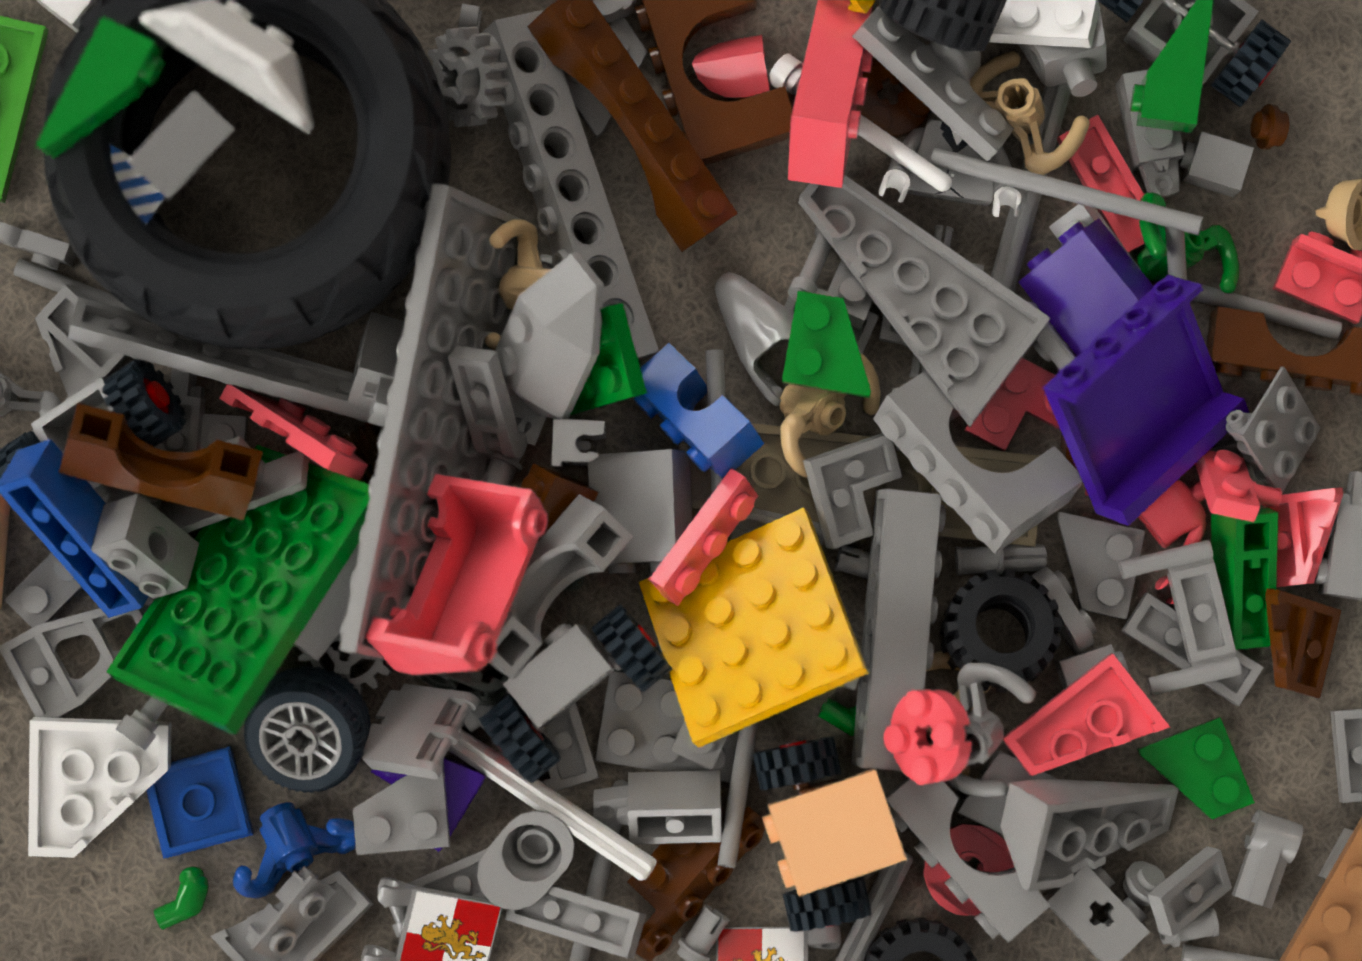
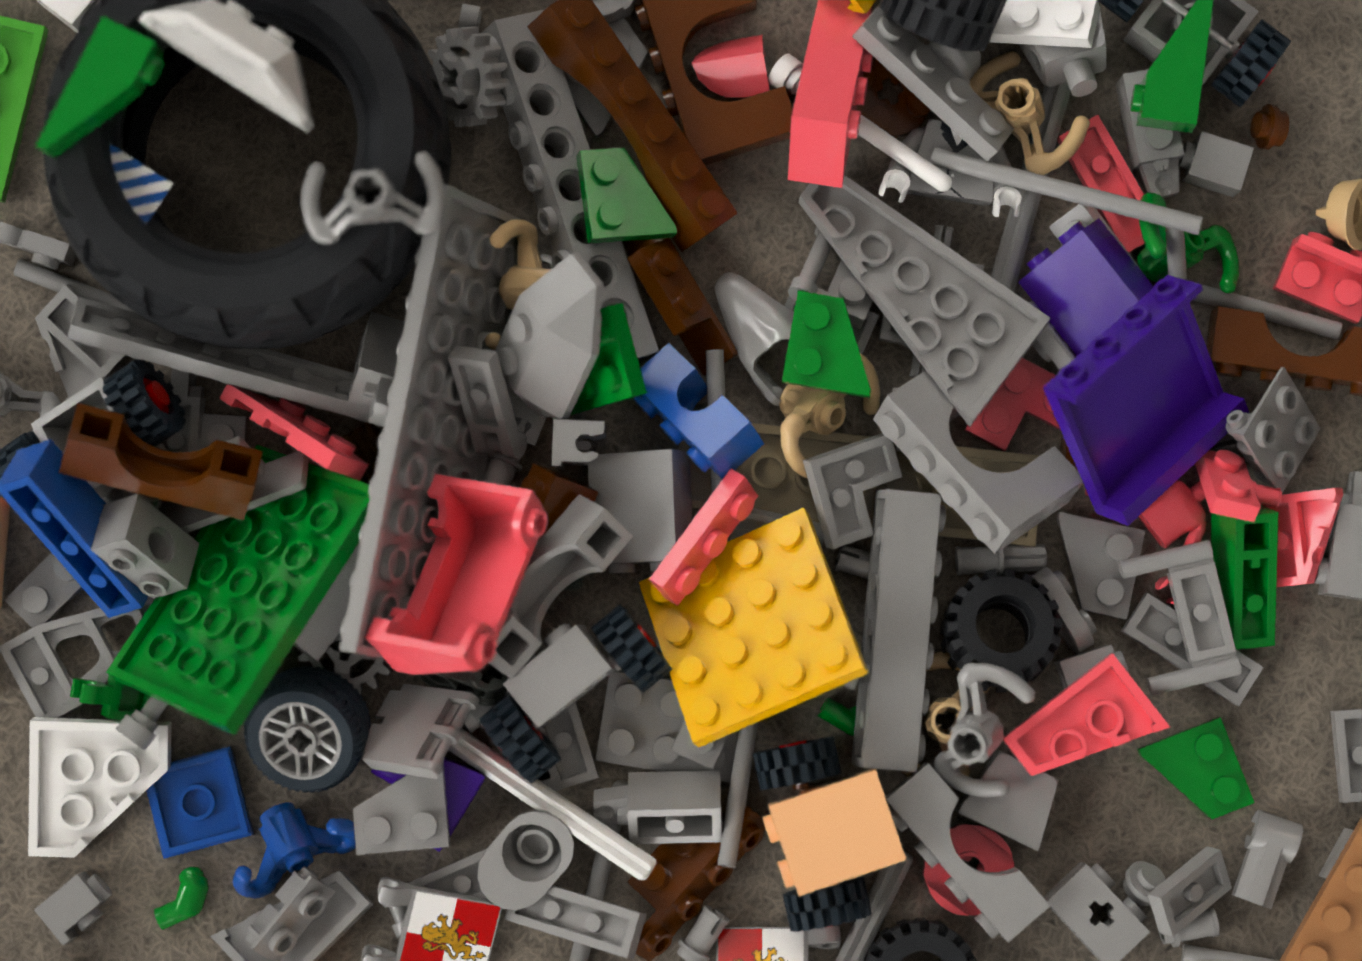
(74, 905): none -> light grey brick
(115, 696): none -> green plate
(181, 145): light grey slope -> none
(362, 183): none -> light grey piece
(619, 199): none -> green wing
(679, 298): none -> reddish brown bracket
(909, 742): coral plate -> none
(1074, 824): light grey wedge -> none
(1300, 641): reddish brown wing -> none

